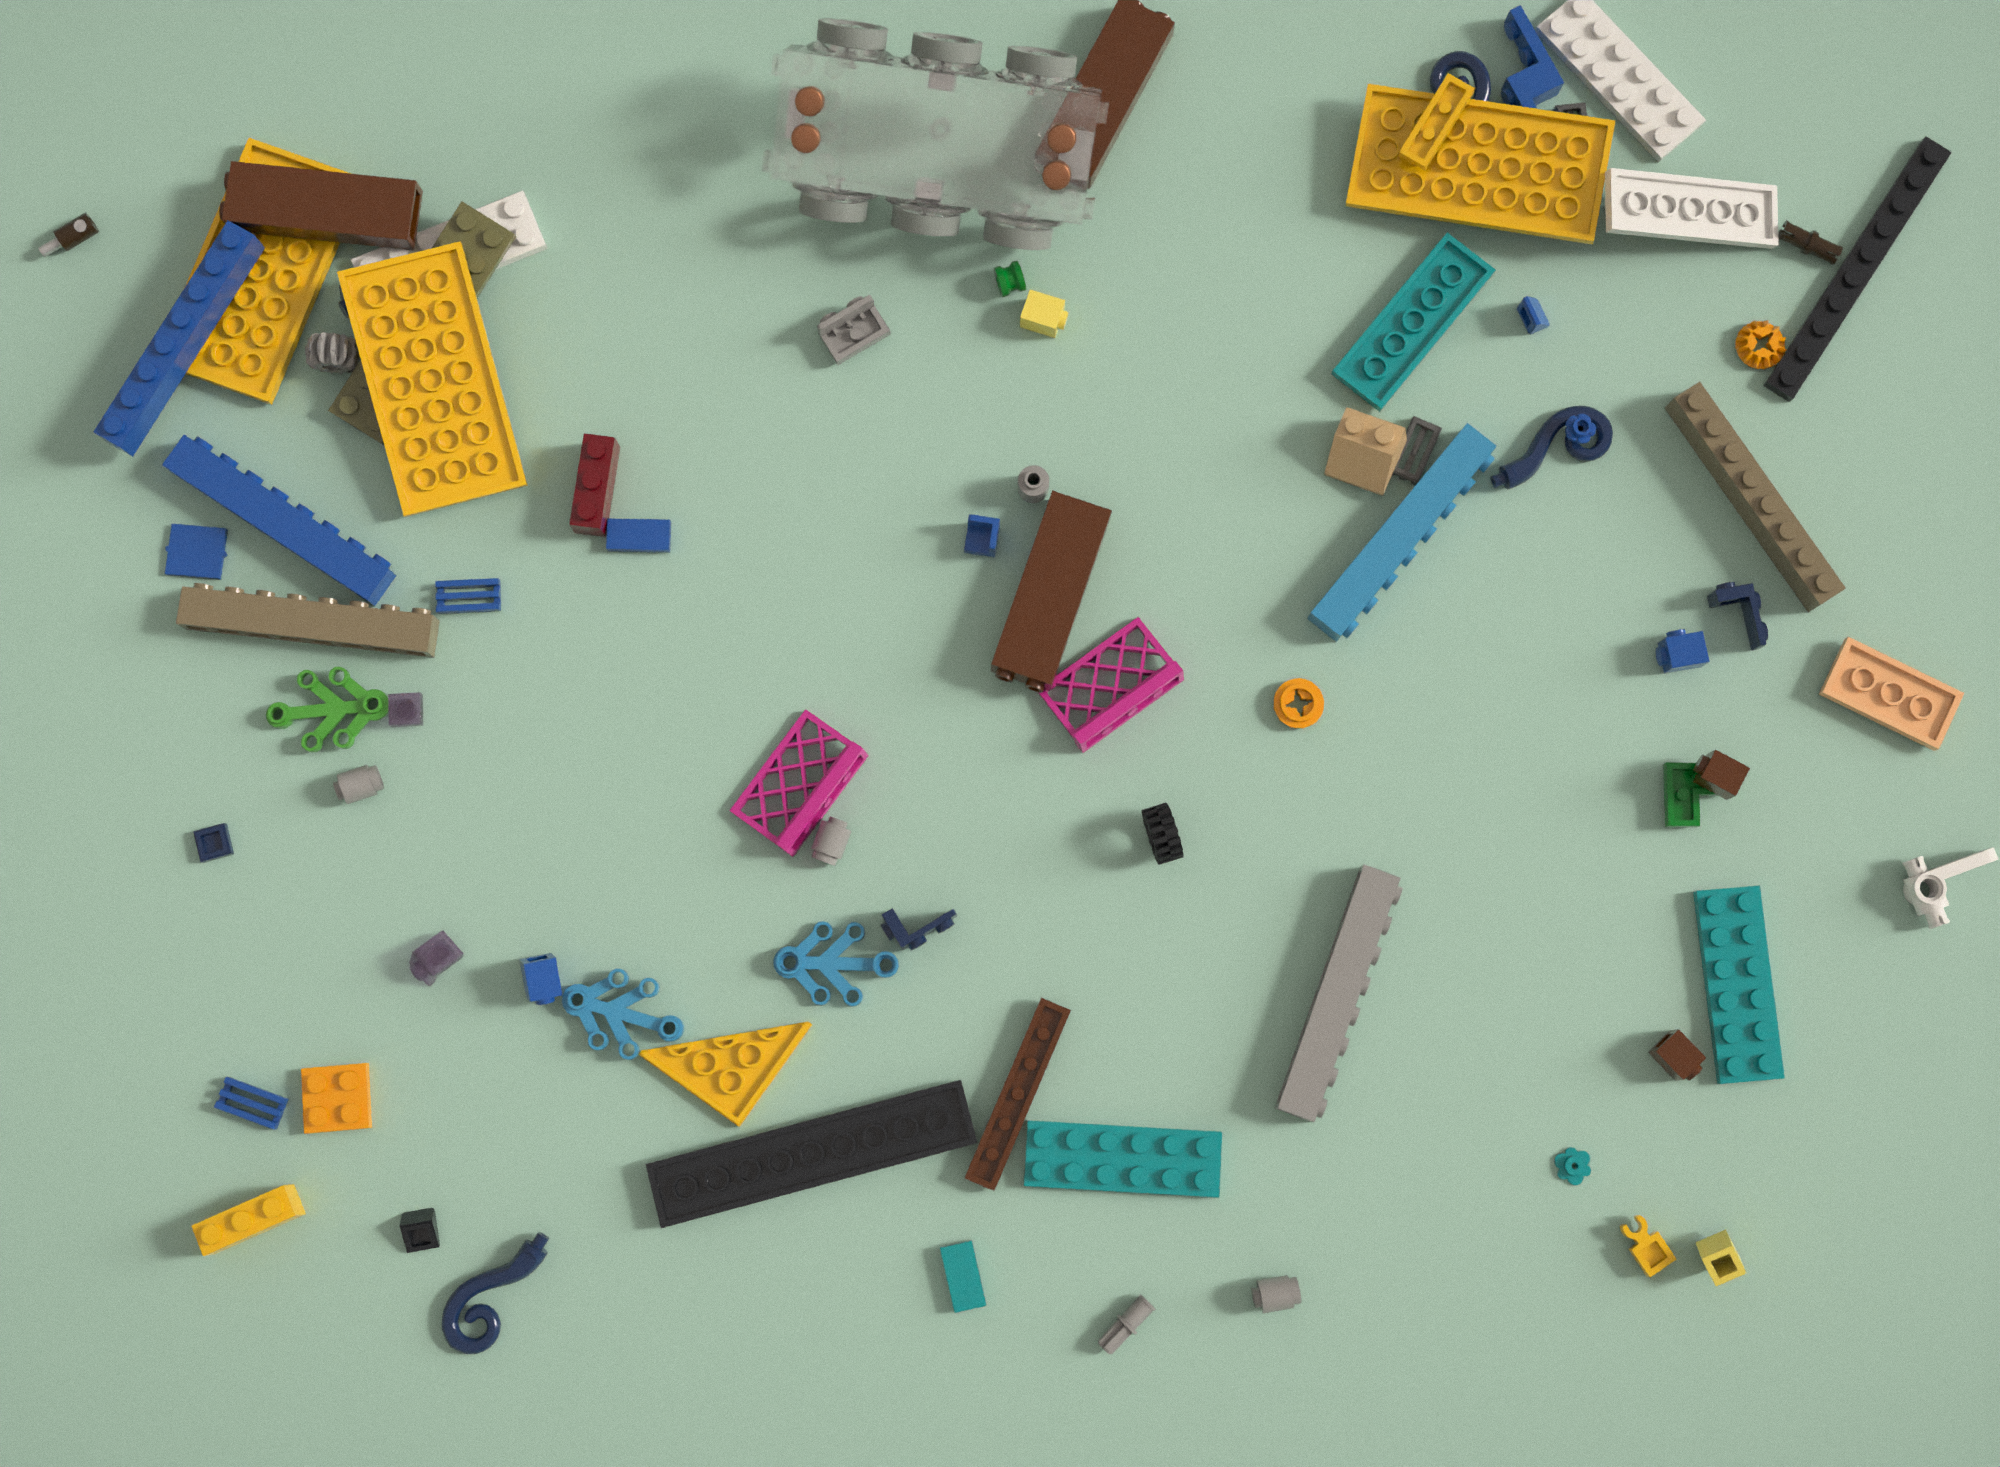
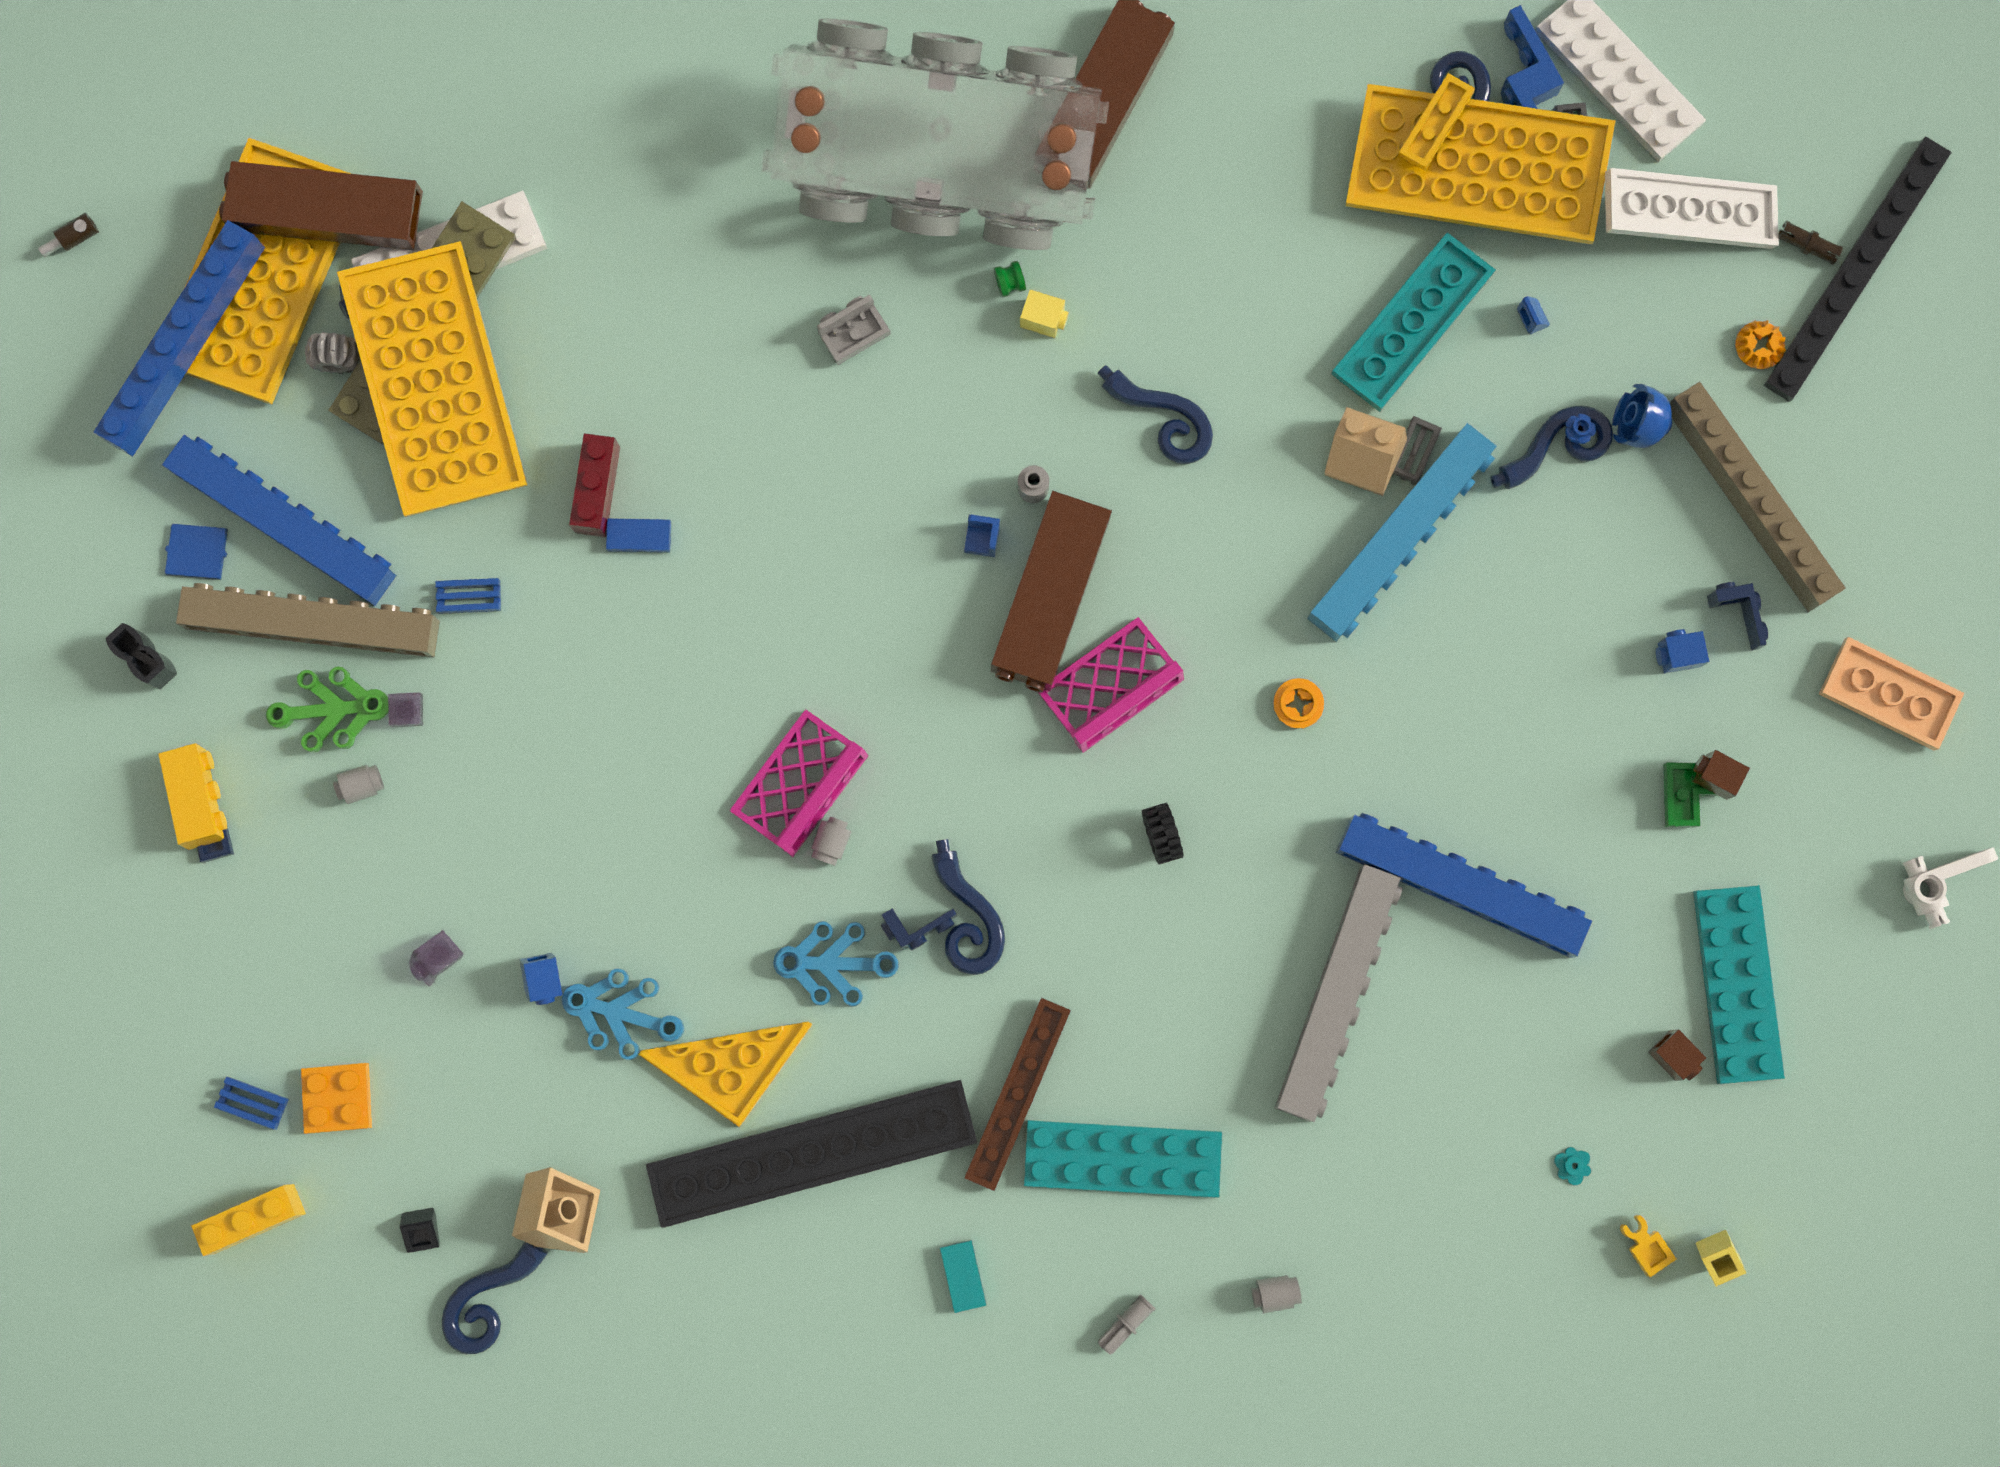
(141, 656): none -> black brick
(193, 796): none -> yellow brick
(556, 1211): none -> tan slope
(949, 873): none -> dark blue plant
(1128, 393): none -> dark blue plant
(1465, 886): none -> blue brick
(1642, 417): none -> blue cylinder

